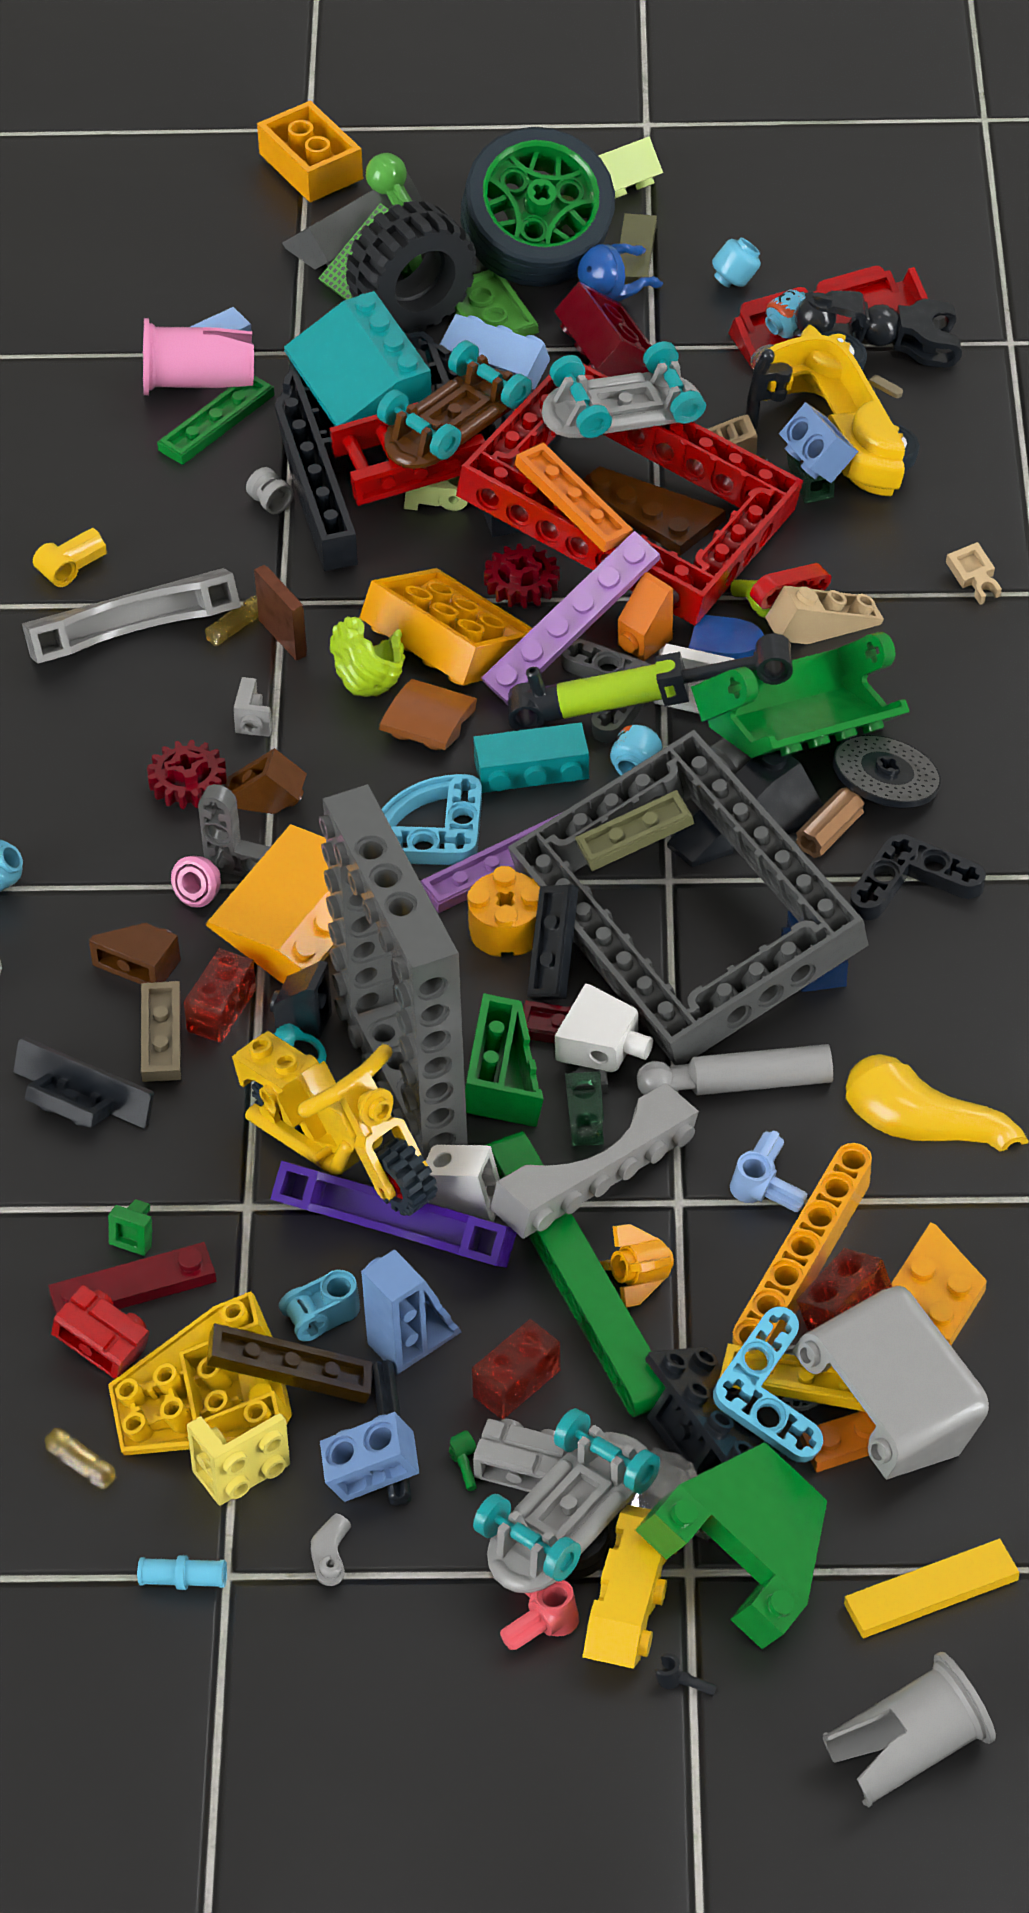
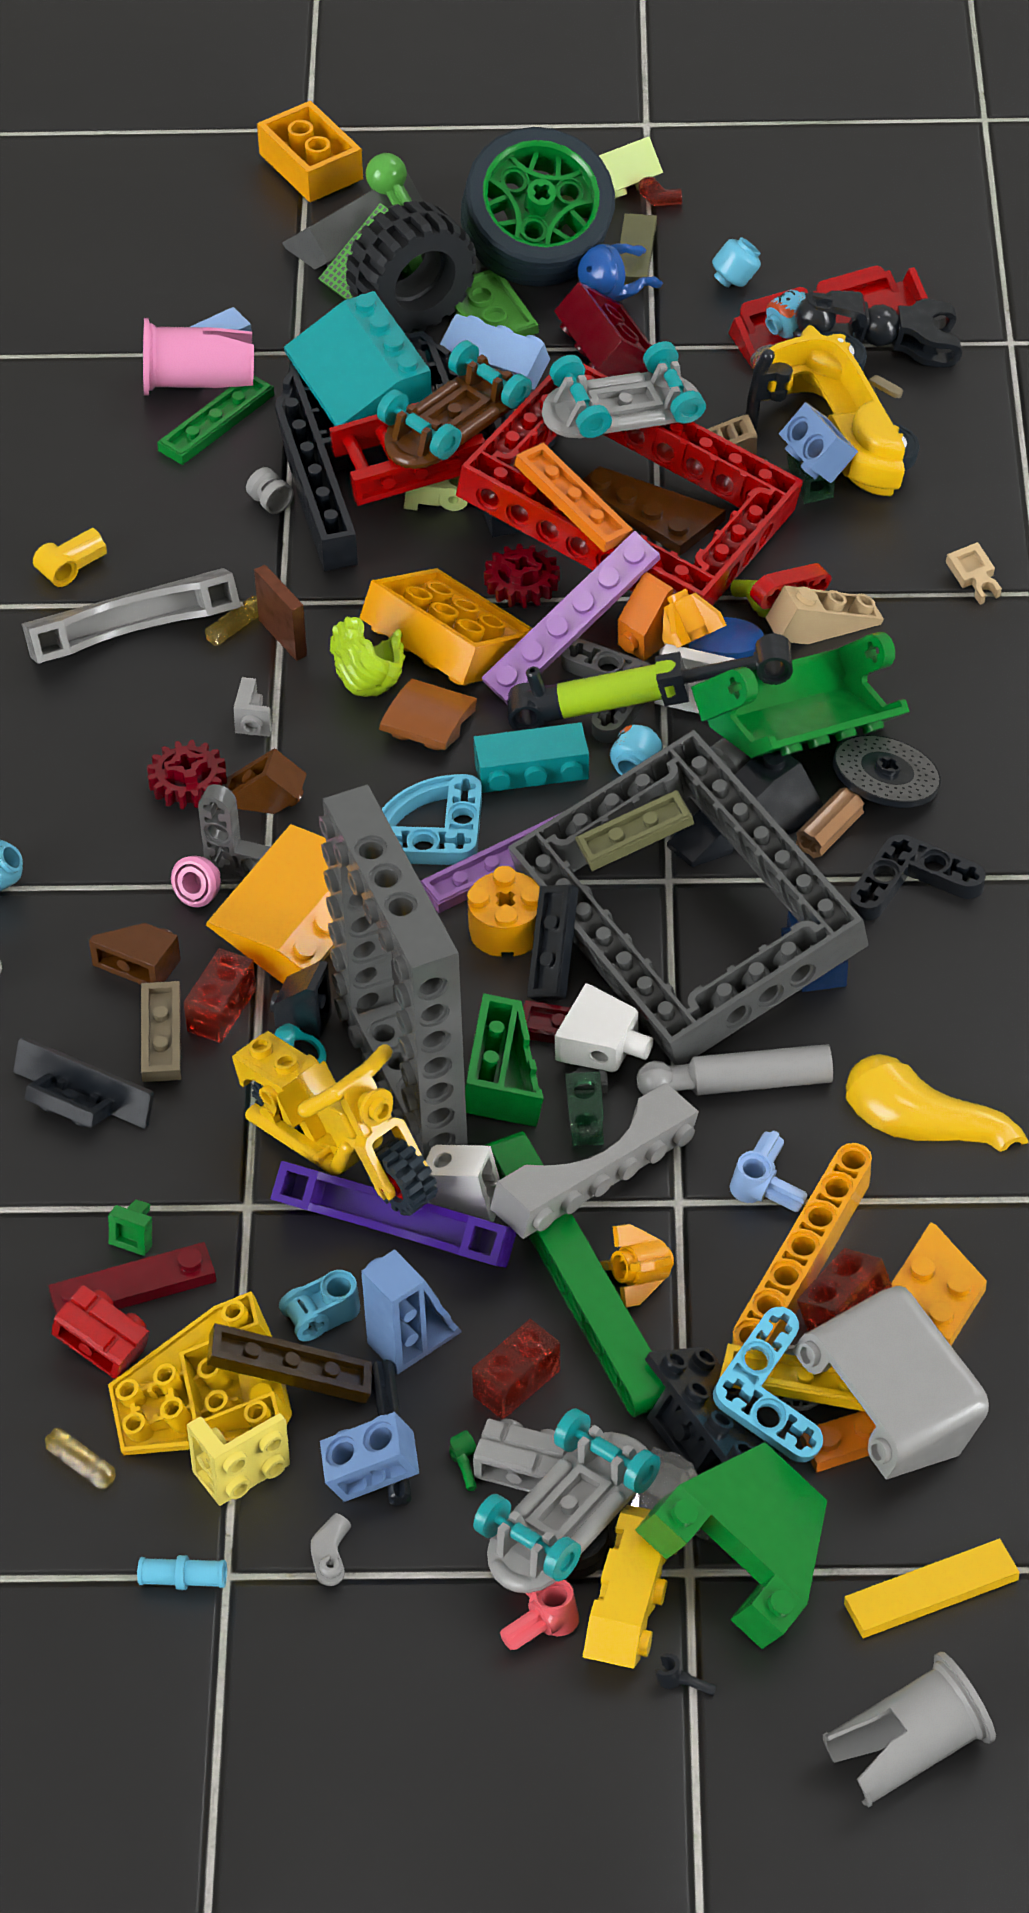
(657, 195): none -> clear red arm
(689, 619): none -> light orange brick

